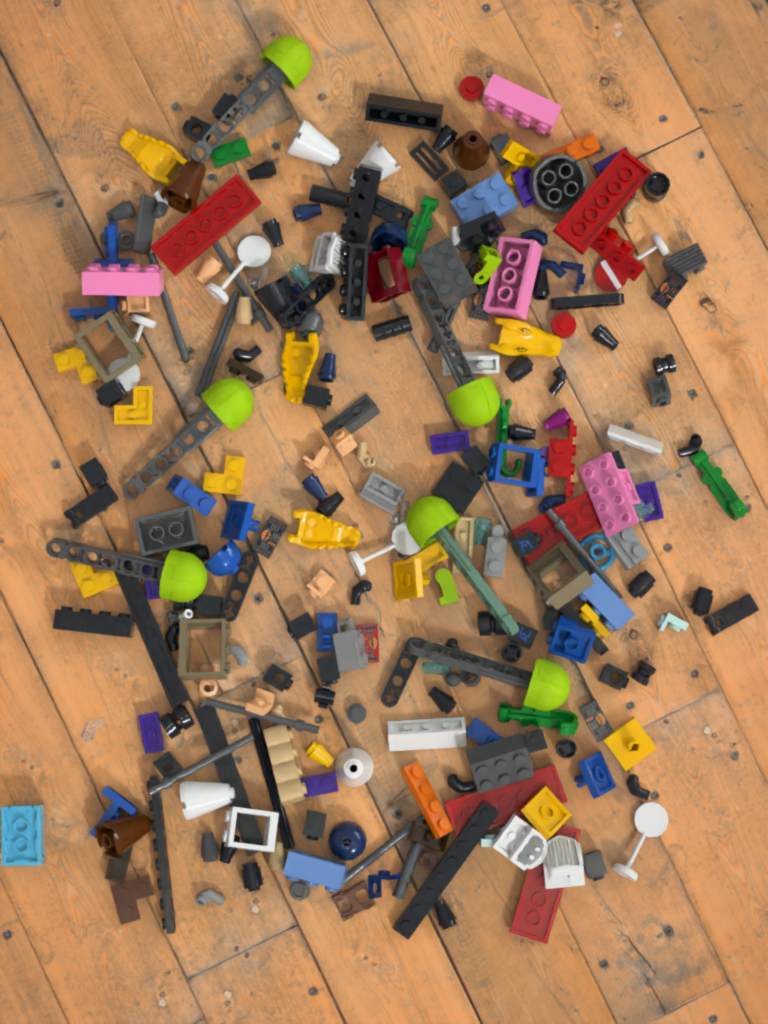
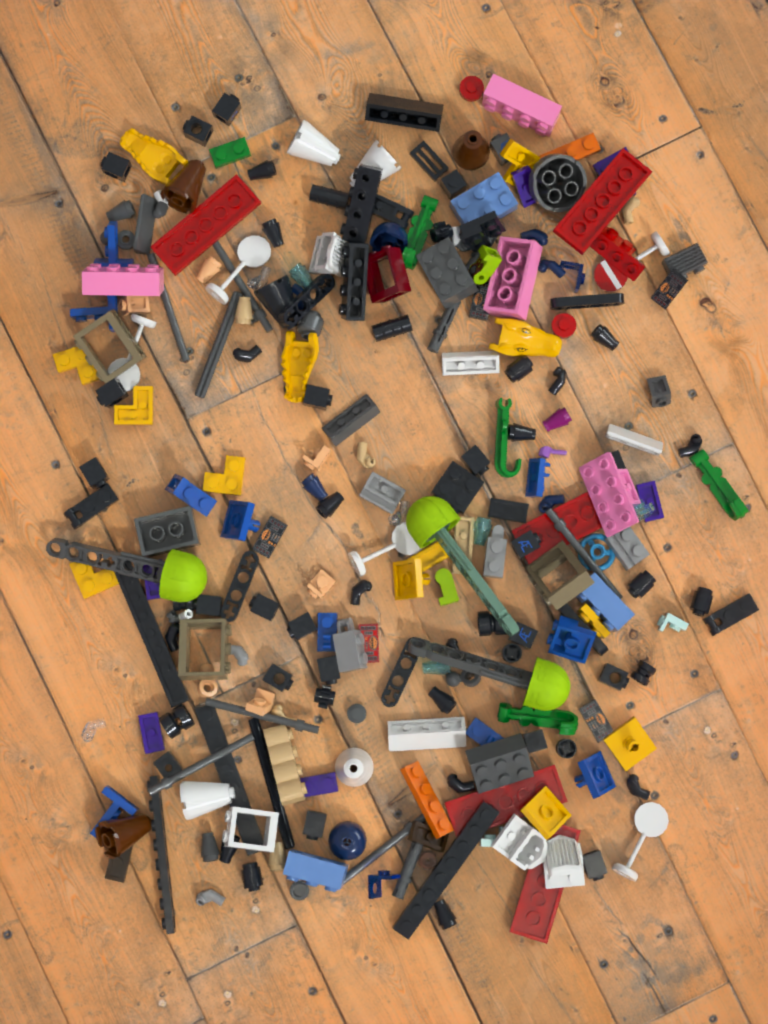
(23, 835): medium azure piece -> none
(94, 623): black brick -> none
(116, 166): none -> black brick
(127, 893): reddish brown plate -> none
(200, 551): black cone -> none
(225, 560): blue cylinder -> none
(228, 403): piece -> none
(238, 368): dark brown plate -> none
(264, 607): none -> black brick
(286, 62): piece -> none
(306, 211): dark blue cone -> none
(319, 754): yellow cone -> none
(320, 532): yellow animal -> none
(327, 371): dark blue cone -> none
(343, 441): light nougat bracket -> none
(356, 906): reddish brown piece -> none
(441, 231): none -> black gear
(445, 138): black cone -> none
(450, 442): dark purple plate -> none
(474, 400): piece -> none
(508, 510): none -> black tile
(531, 465): blue window -> none
(541, 286): black cone -> none
(549, 617): black piece -> none
(561, 457): red bracket -> none
(656, 187): black wheel -> none
(664, 365): black wheel -> none

